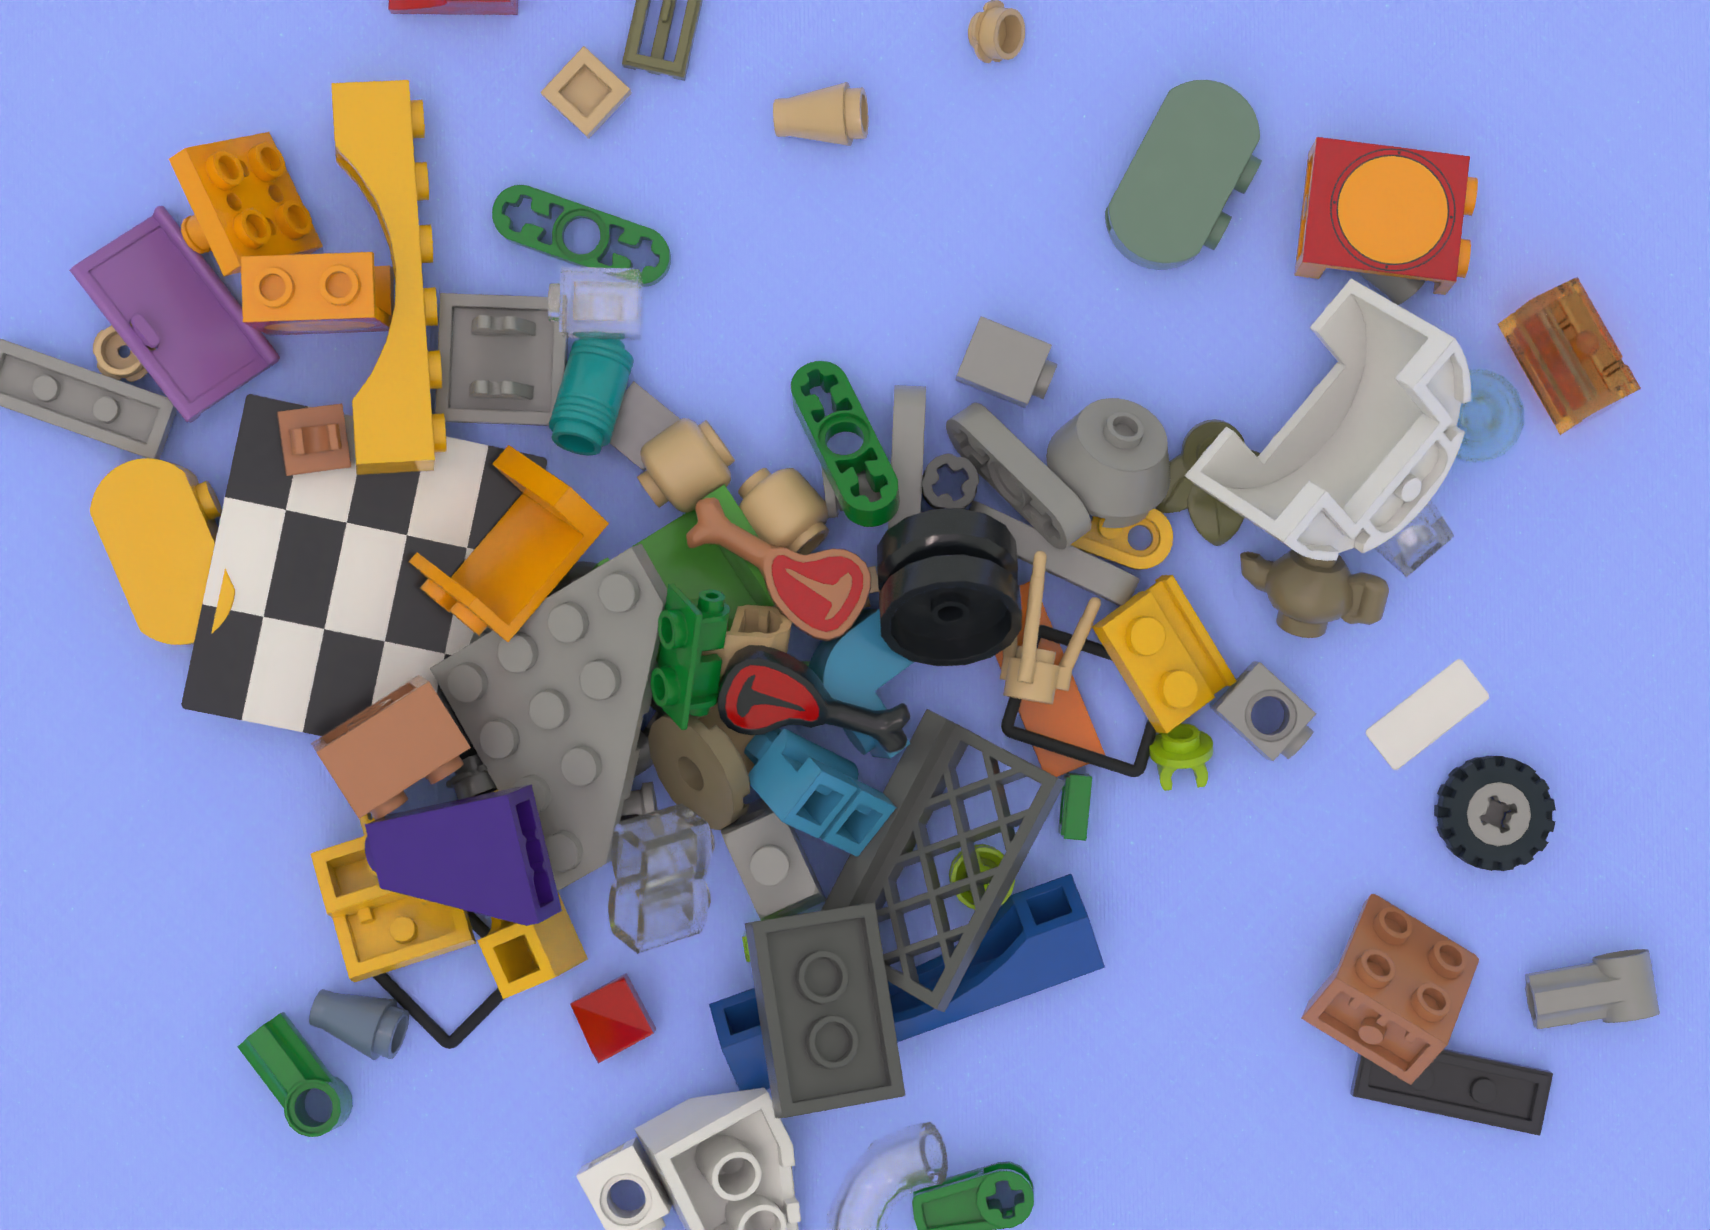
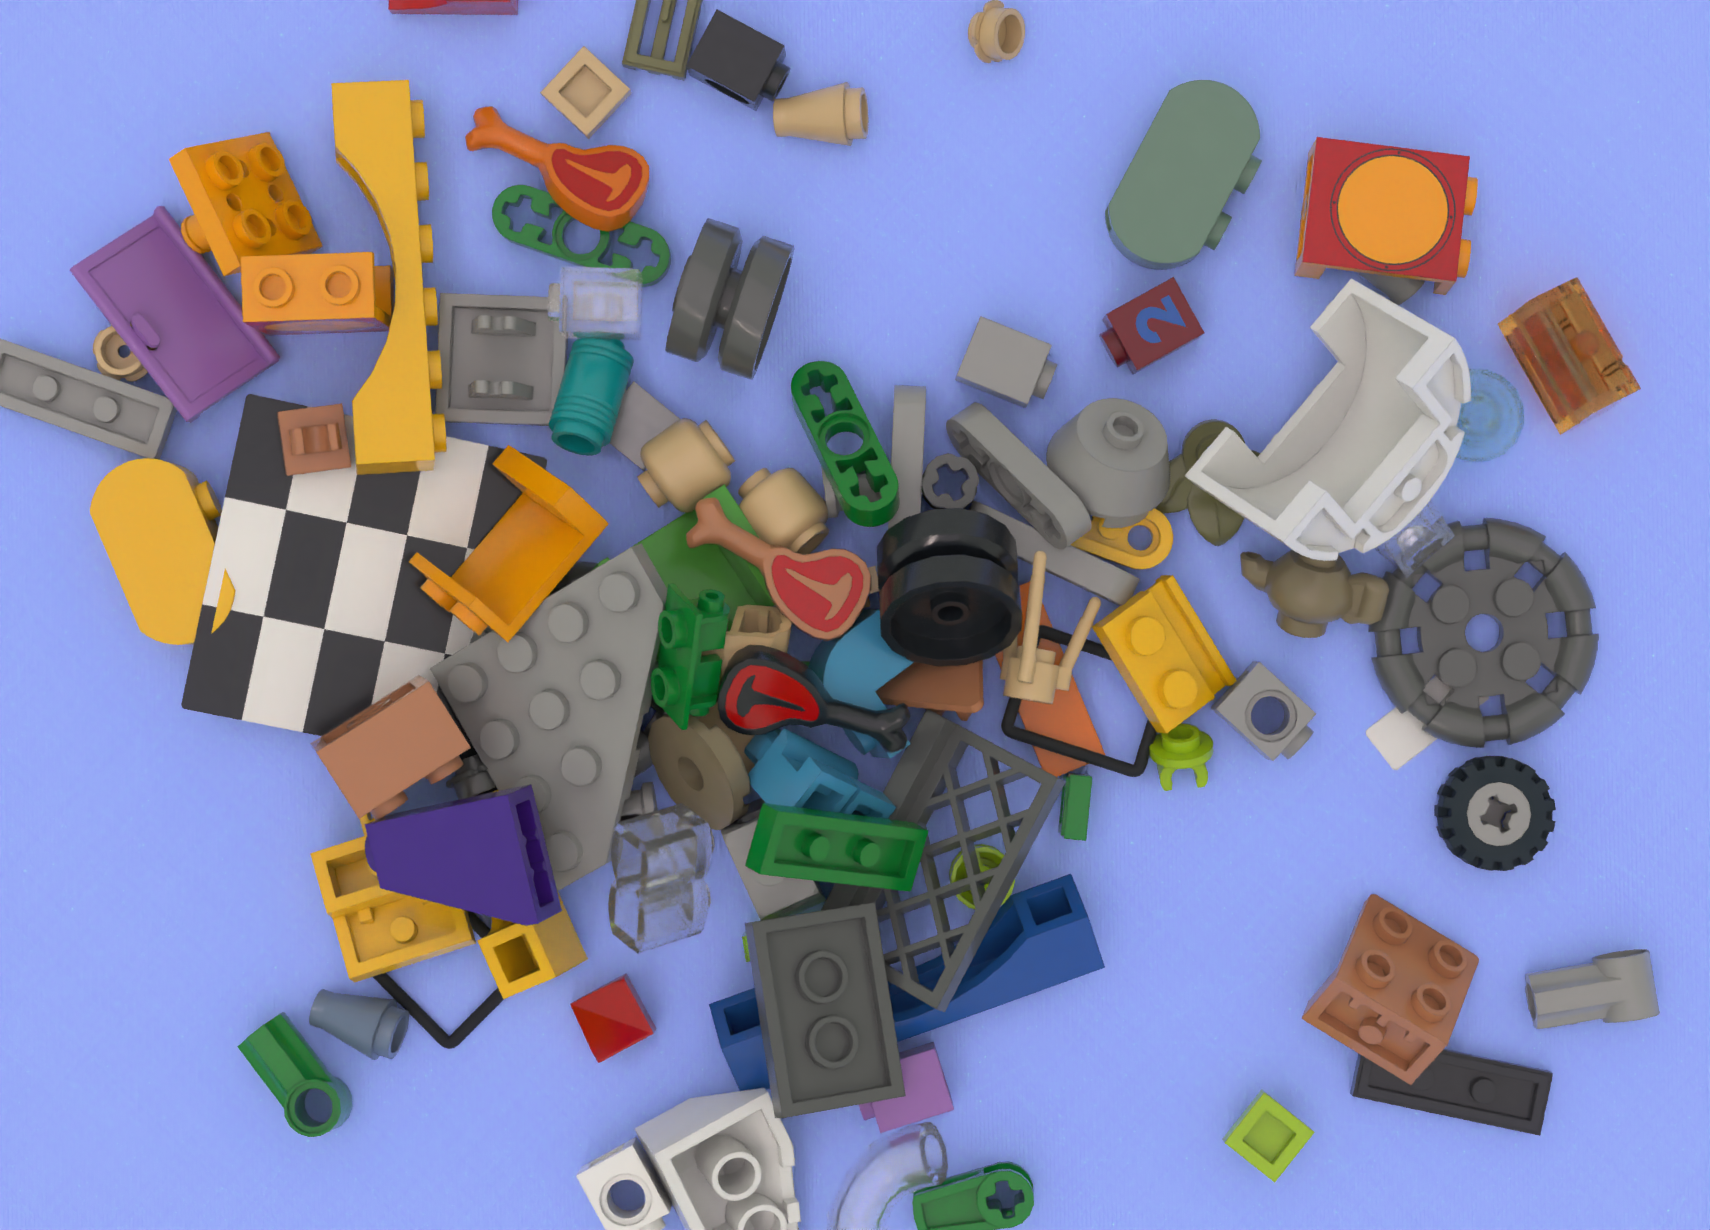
(592, 185): none -> orange piece
(720, 296): none -> dark grey wheel
(739, 61): none -> black brick
(836, 847): none -> green plate
(924, 1090): none -> medium lavender brick
(937, 688): none -> nougat piece
(1150, 327): none -> dark red brick
(1268, 1135): none -> lime tile
(1521, 642): none -> dark grey plate

